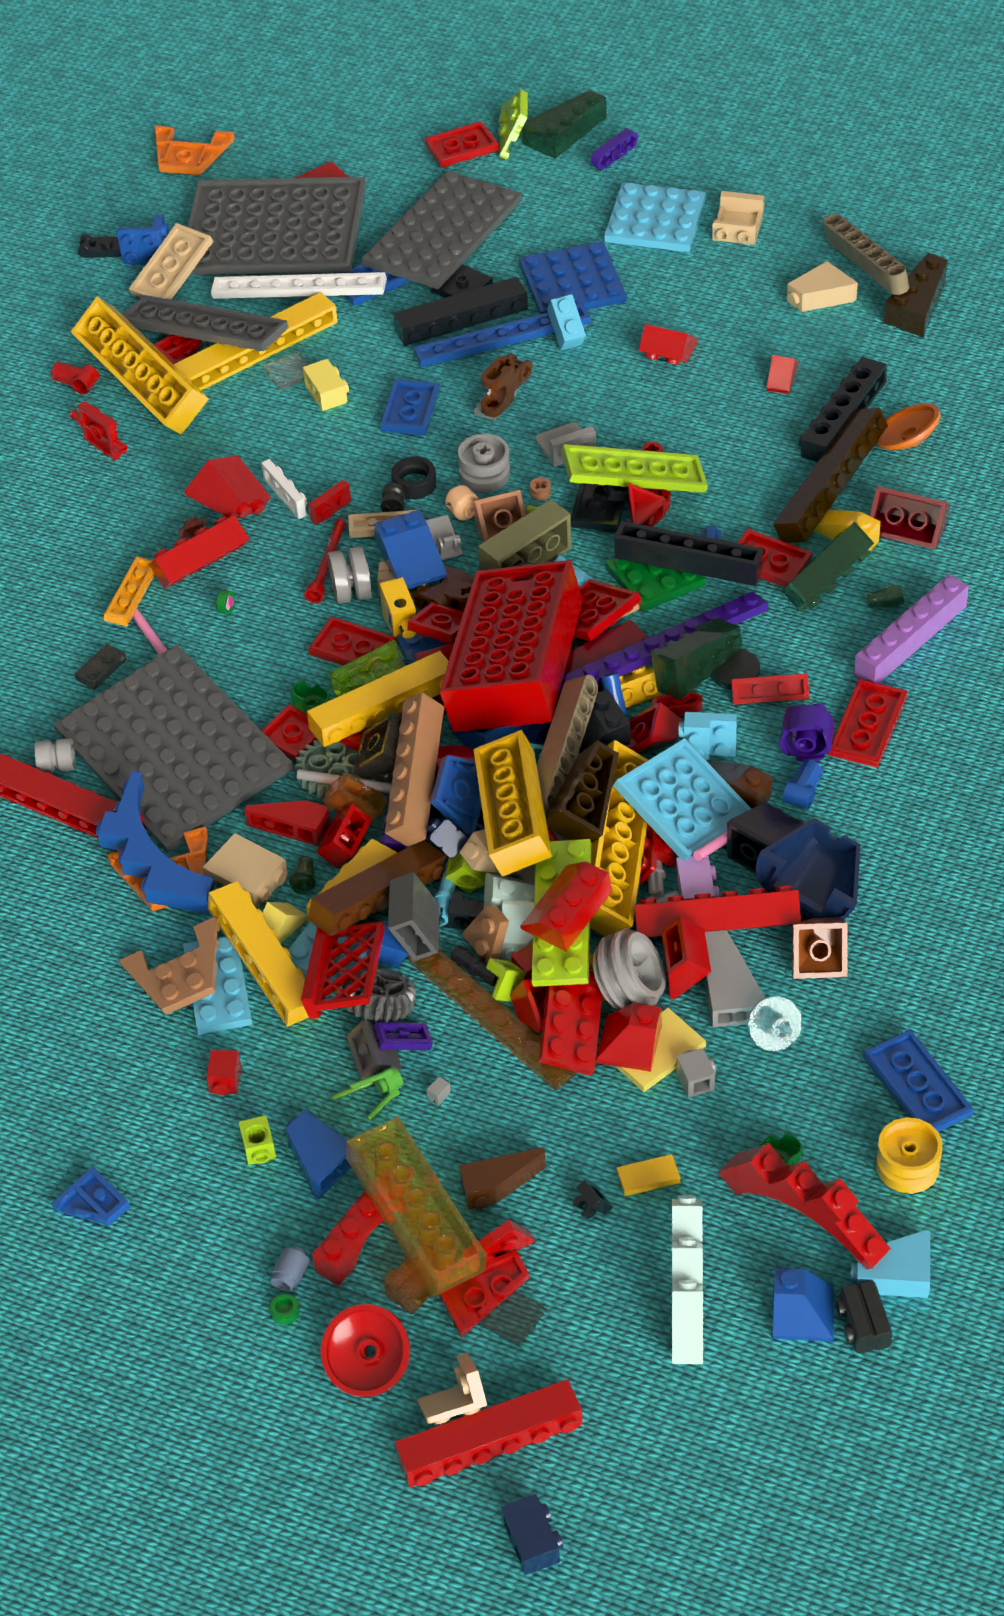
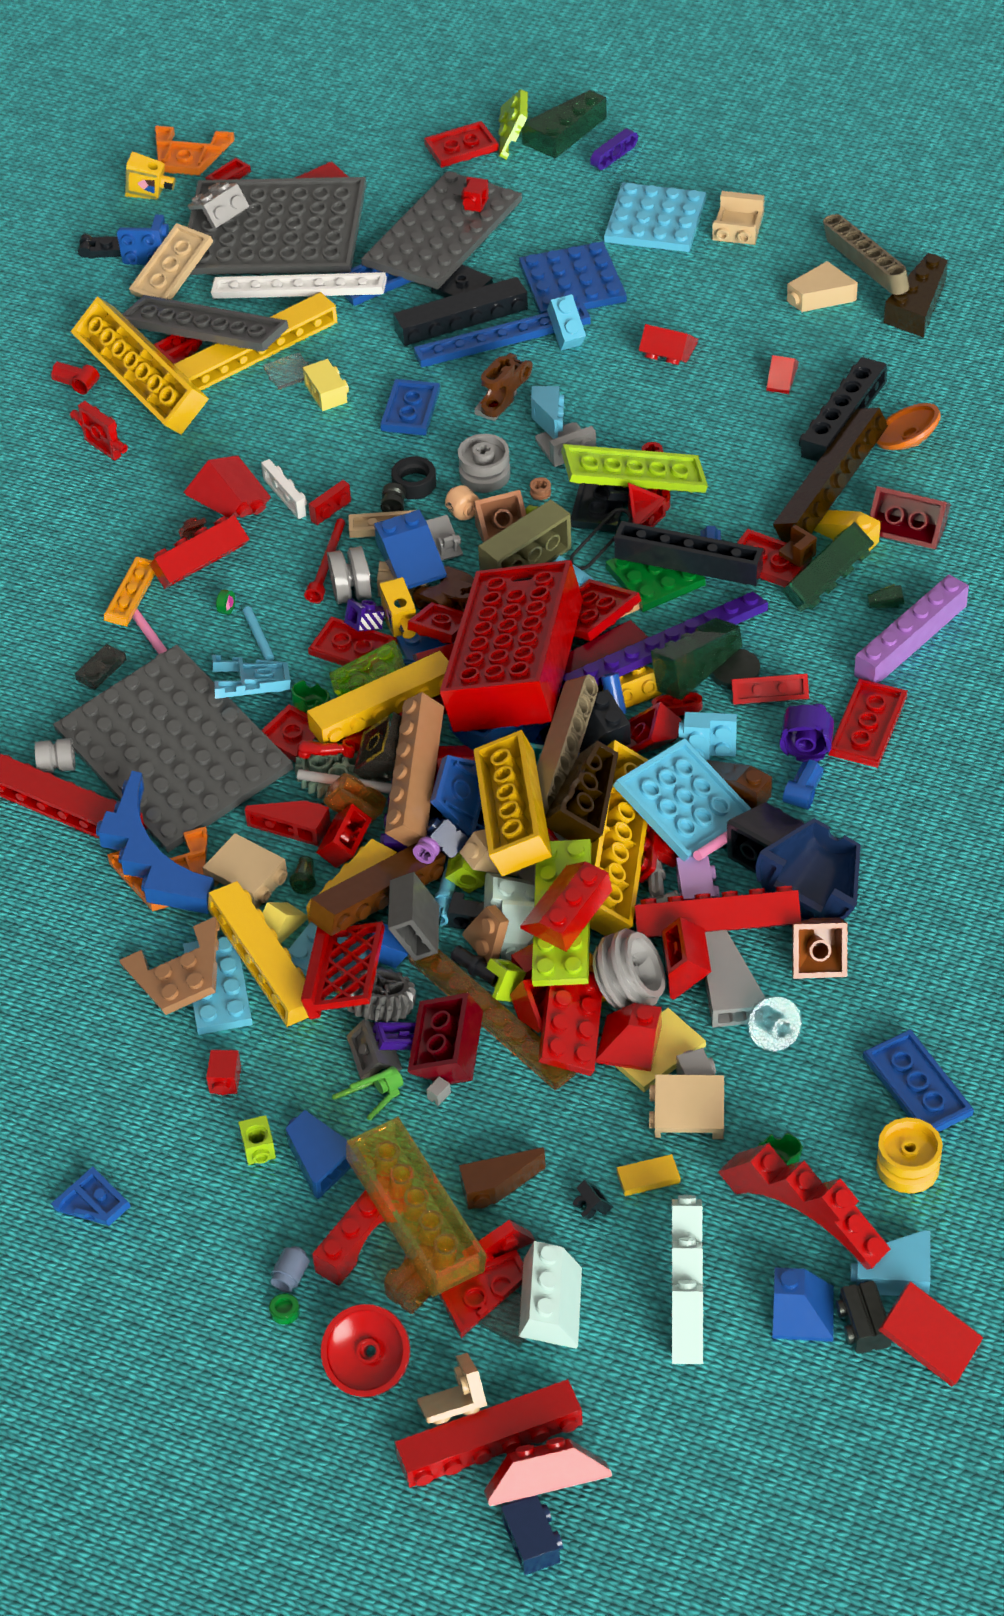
(146, 177): none -> yellow torso
(220, 203): none -> bracket
(232, 170): none -> red tile
(254, 677): none -> medium azure wing
(258, 634): none -> medium azure bar
(309, 747): none -> red arm
(364, 615): none -> dark purple brick
(426, 850): none -> medium lavender bush
(446, 1038): none -> dark red slope
(475, 194): none -> red brick
(543, 1470): none -> wedge
(548, 408): none -> medium azure slope
(550, 1296): none -> light aqua slope
(593, 533): none -> black piece
(688, 1104): none -> tan panel
(800, 548): none -> reddish brown panel
(931, 1334): none -> red tile

